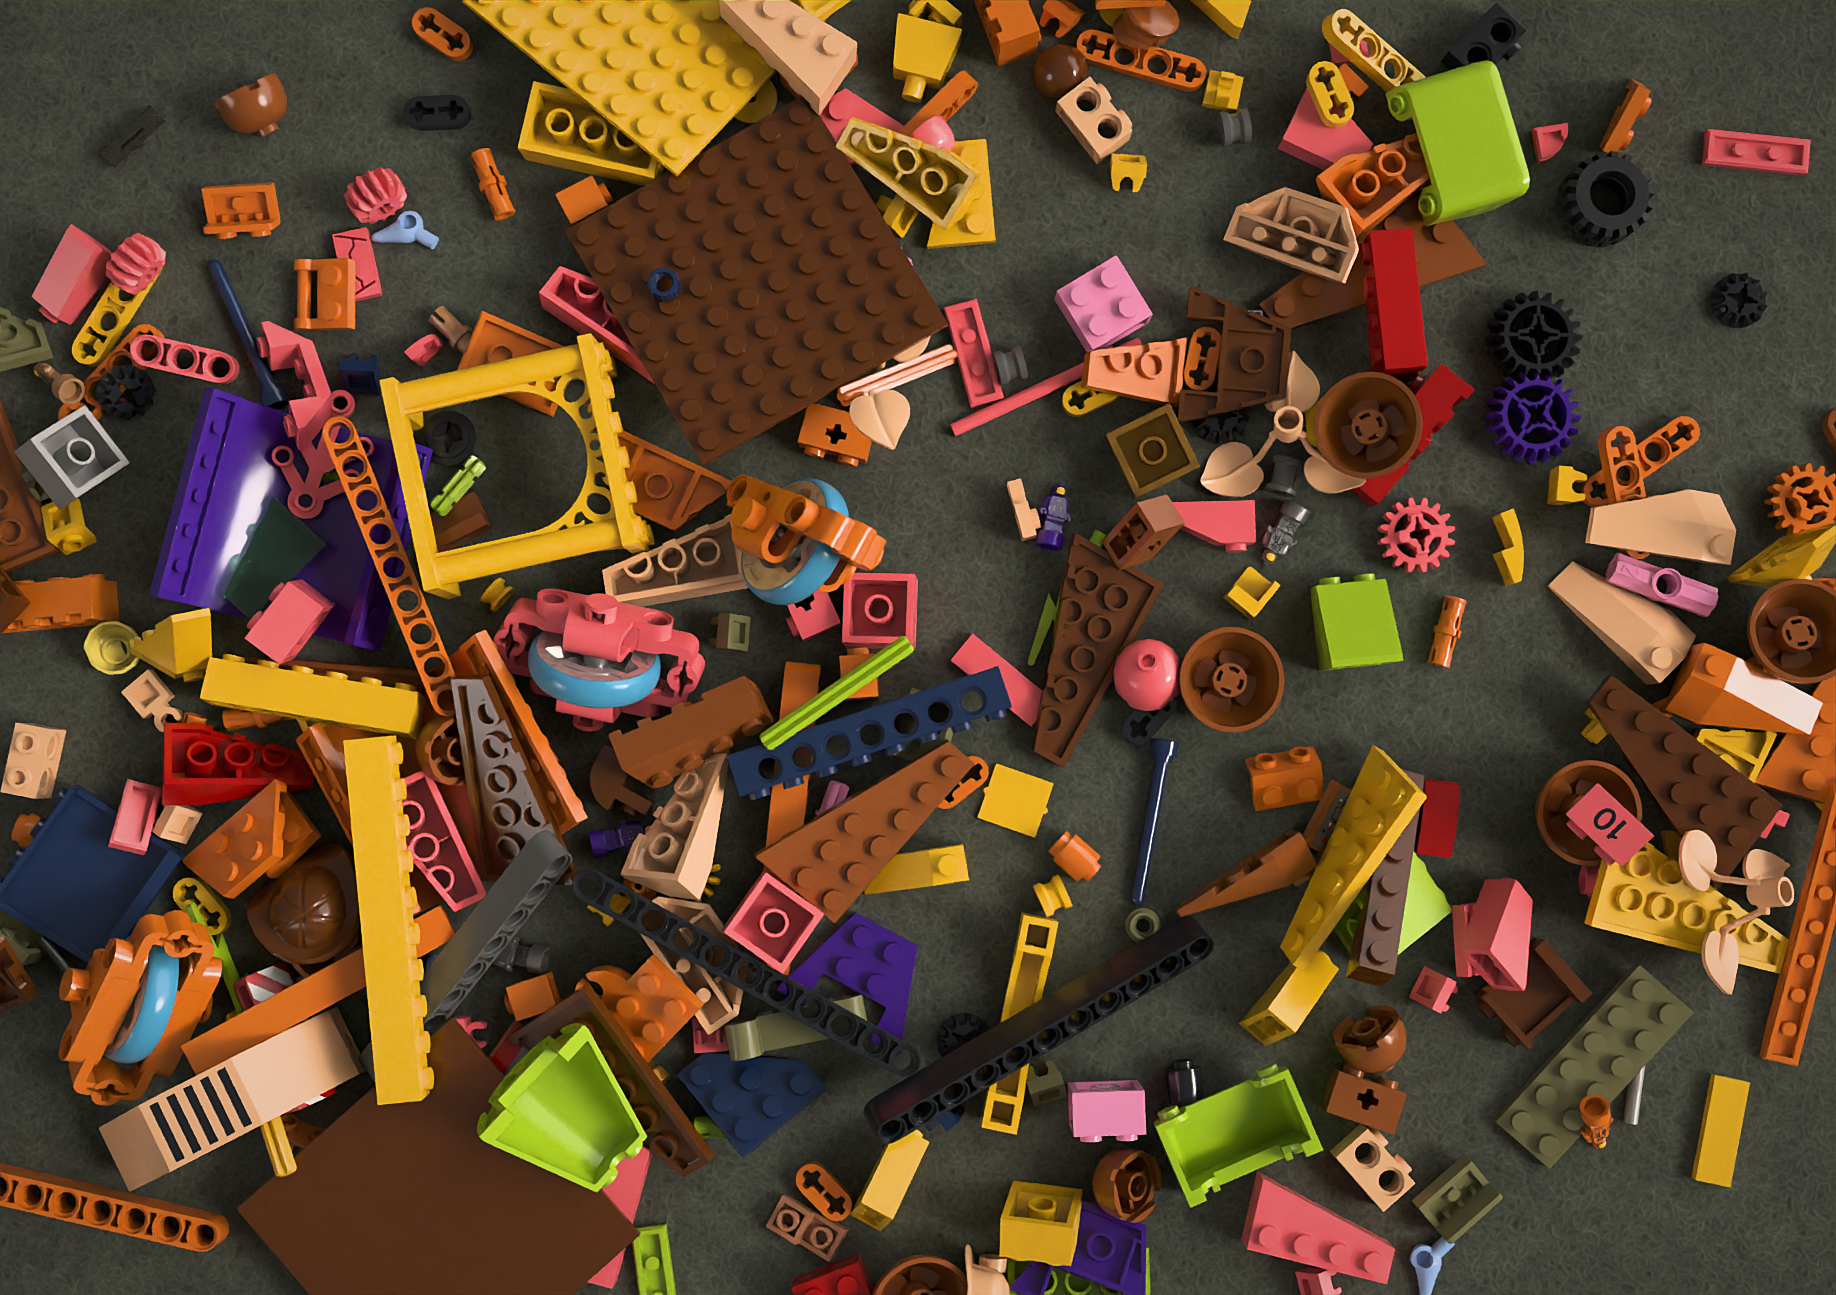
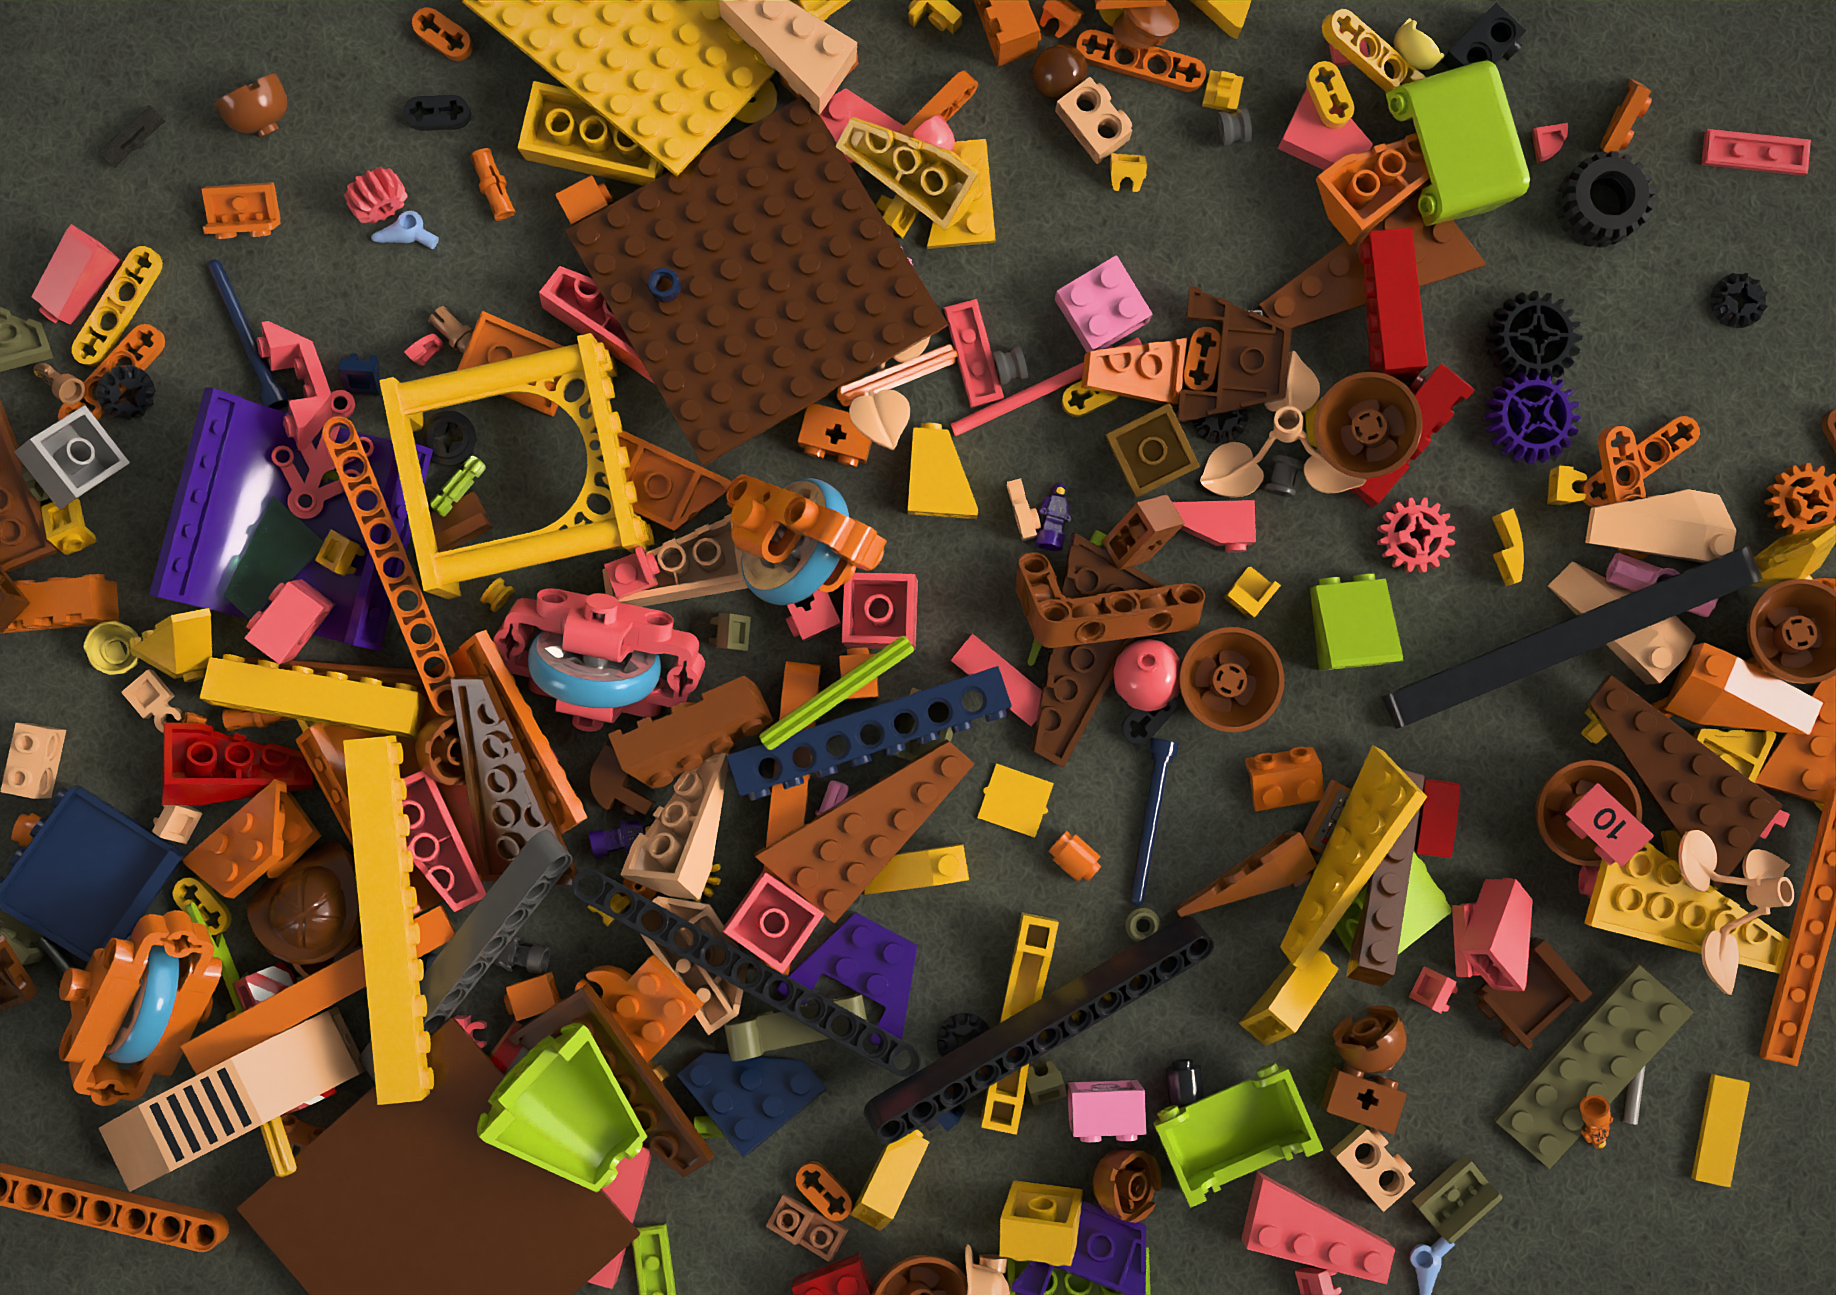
(135, 263): coral gear -> none
(135, 817): coral tile -> none
(168, 359): coral beam -> none
(334, 294): orange plate -> none
(339, 553): none -> yellow tile
(357, 246): coral tile -> none
(632, 573): none -> coral bracket
(708, 1043): coral tile -> none
(923, 54): yellow torso -> none
(937, 477): none -> yellow slope
(968, 786): orange beam -> none
(1052, 895): yellow wheel -> none
(1102, 617): none -> dark orange beam
(1279, 538): flat silver piece -> none
(1297, 233): light nougat wedge -> none
(1353, 81): orange tile -> none
(1416, 46): none -> light yellow hair
(1446, 631): orange pin -> none
(1573, 637): none -> black beam

